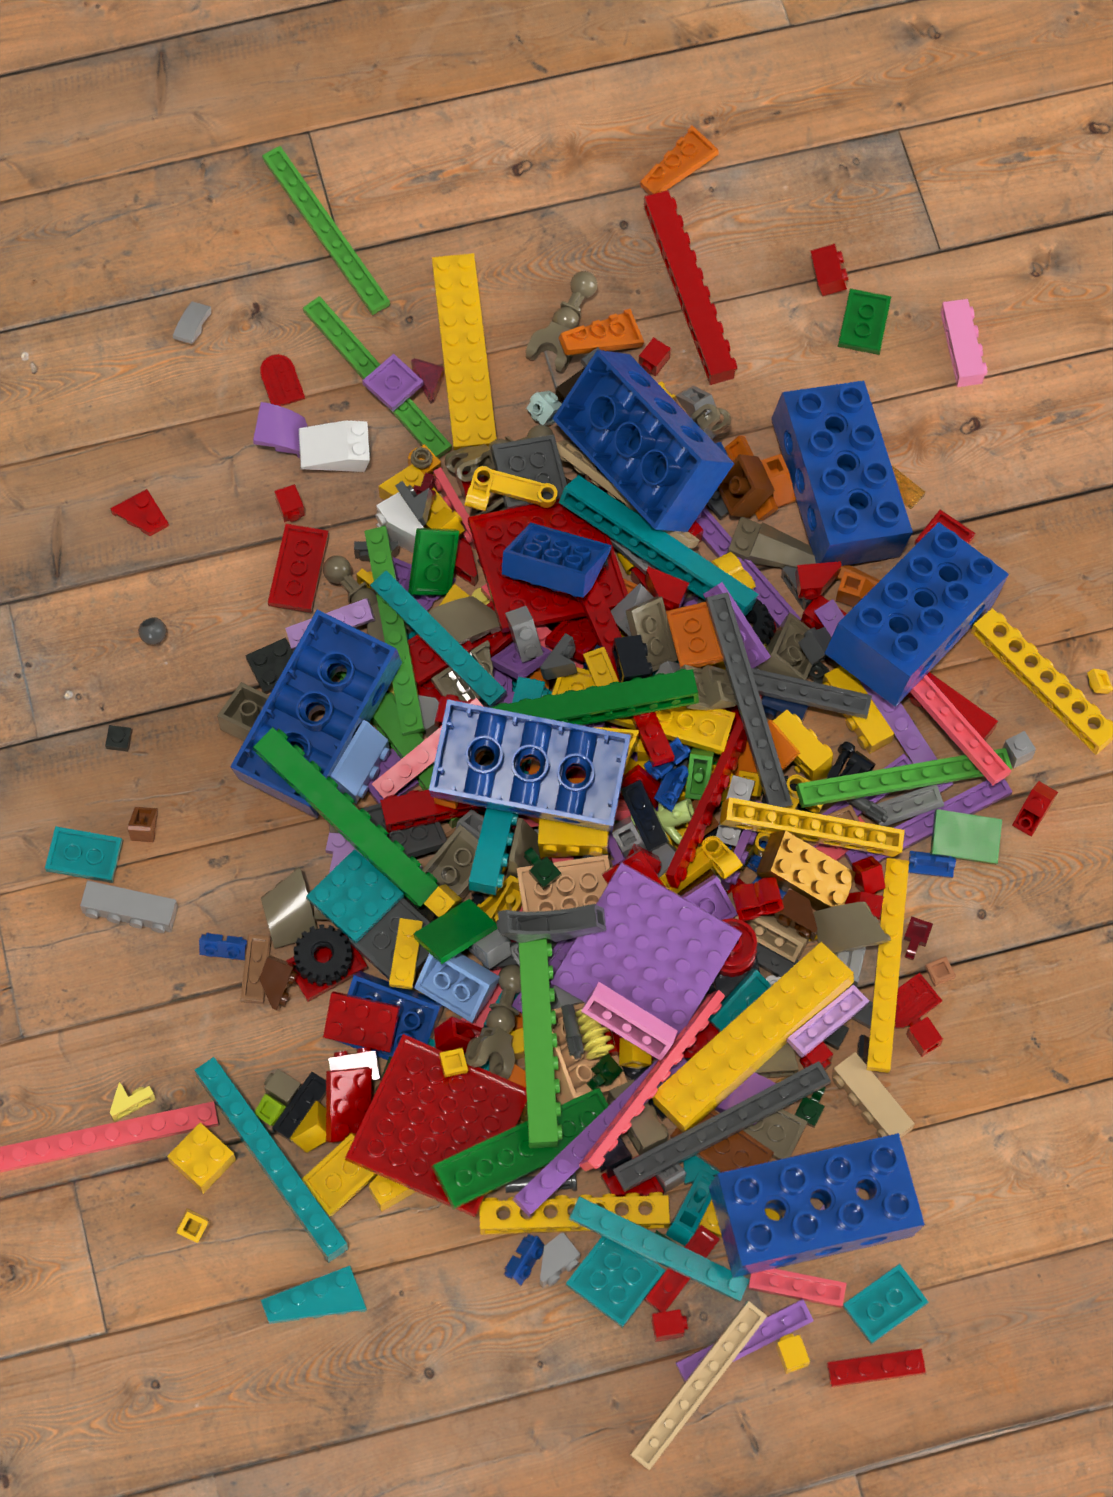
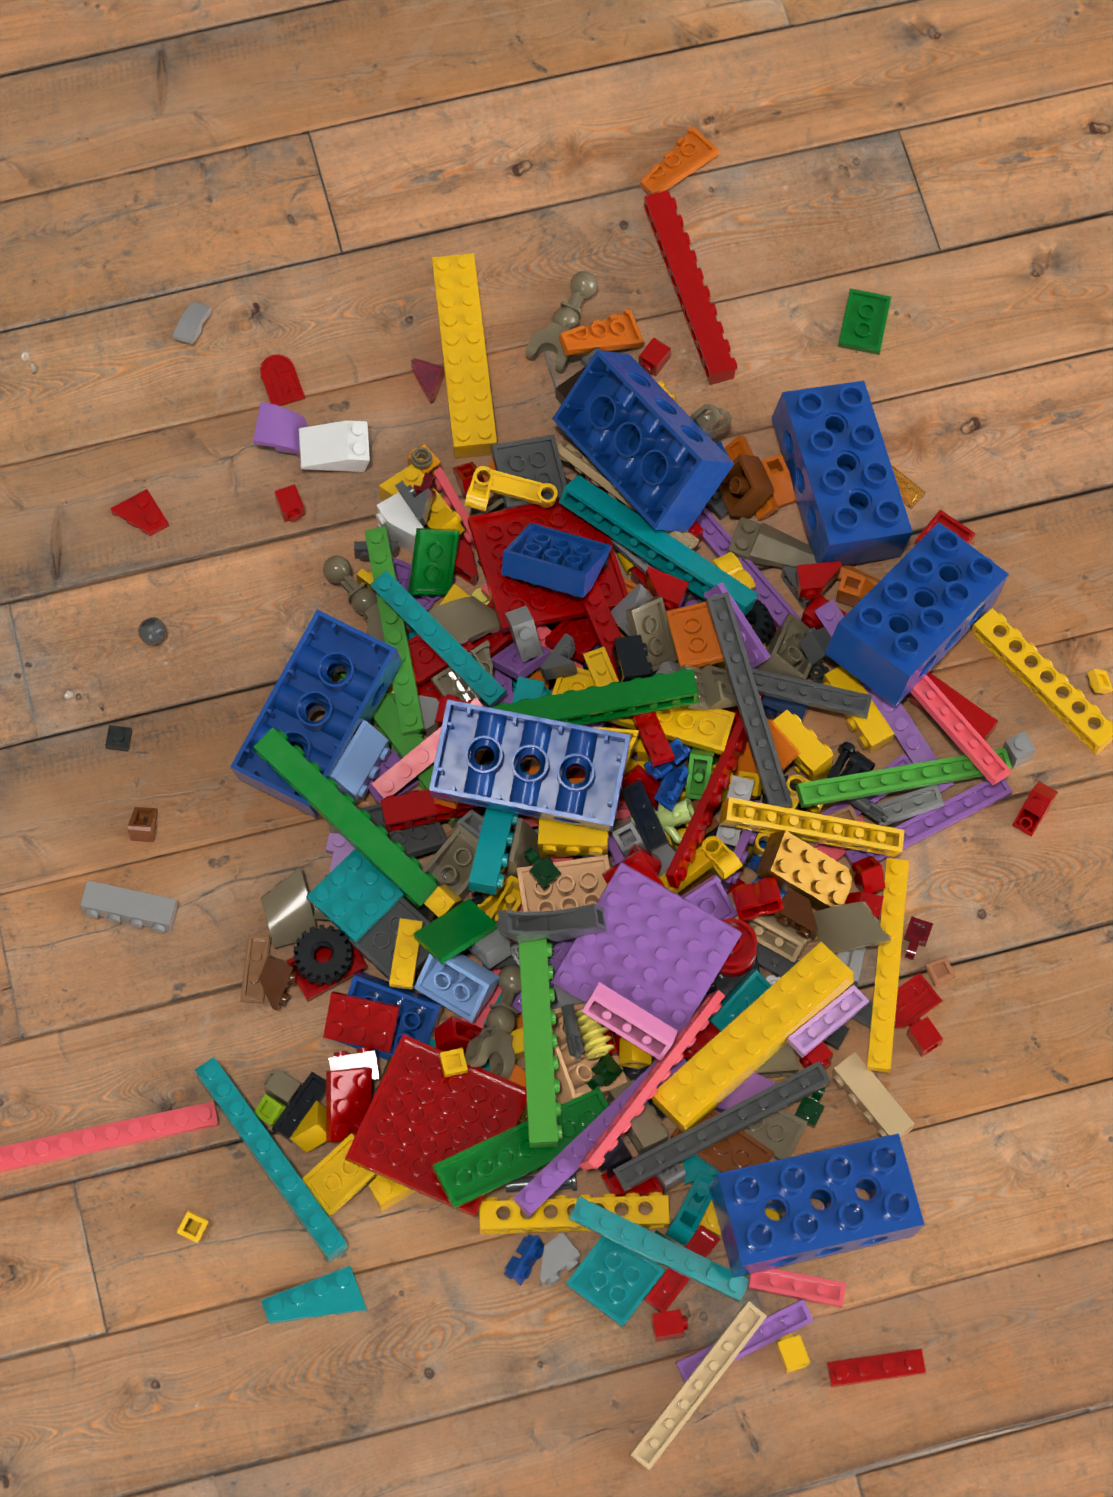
(83, 854): teal plate -> none
(125, 1105): light yellow slope -> none
(201, 1158): yellow brick -> none
(213, 946): blue hinge -> none
(241, 711): dark tan brick -> none
(269, 663): pearl dark grey plate -> none
(298, 568): red plate -> none
(326, 230): bright green plate -> none
(352, 614): lavender plate -> none
(364, 363): bright green plate -> none
(393, 382): medium lavender plate -> none
(481, 455): dark tan piece -> none
(543, 407): light aqua brick -> none
(694, 398): light grey slope -> none
(828, 269): red brick -> none
(862, 1047): black slope -> none
(885, 1304): teal plate -> none
(931, 864): blue hinge -> none
(963, 343): bright pink brick -> none
(966, 836): tile -> none

